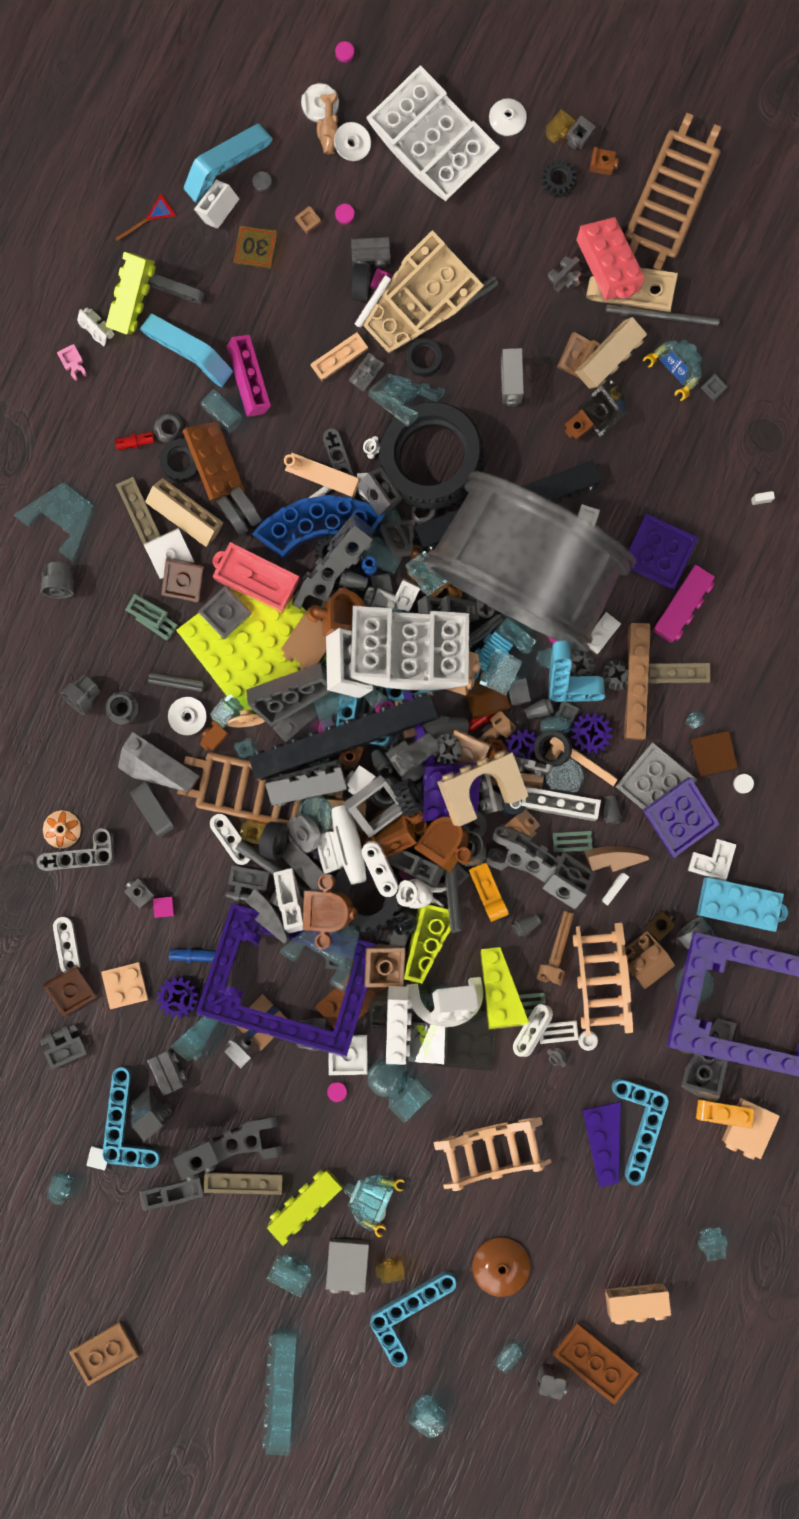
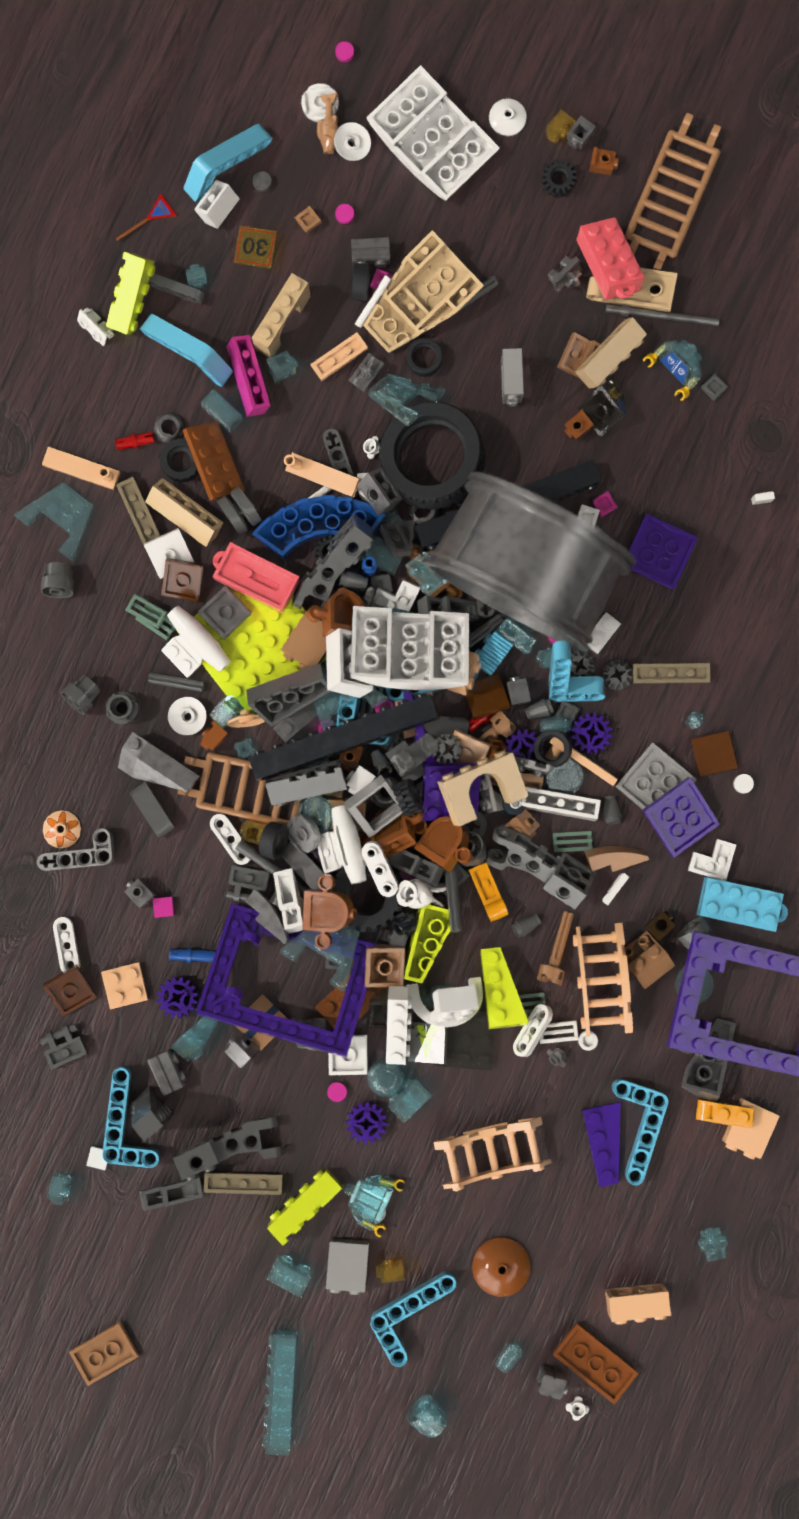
(71, 360): bright pink plate -> none
(81, 468): none -> light nougat piece
(193, 644): none -> white plate
(196, 276): none -> clear light blue gear
(281, 366): none -> clear light blue brick
(292, 296): none -> tan arch
(366, 1130): none -> dark purple gear
(500, 671): clear light blue brick -> none
(577, 1414): none -> white plate
(605, 504): none -> dark pink tile
(637, 681): medium nougat arch -> none
(683, 604): dark pink brick -> none

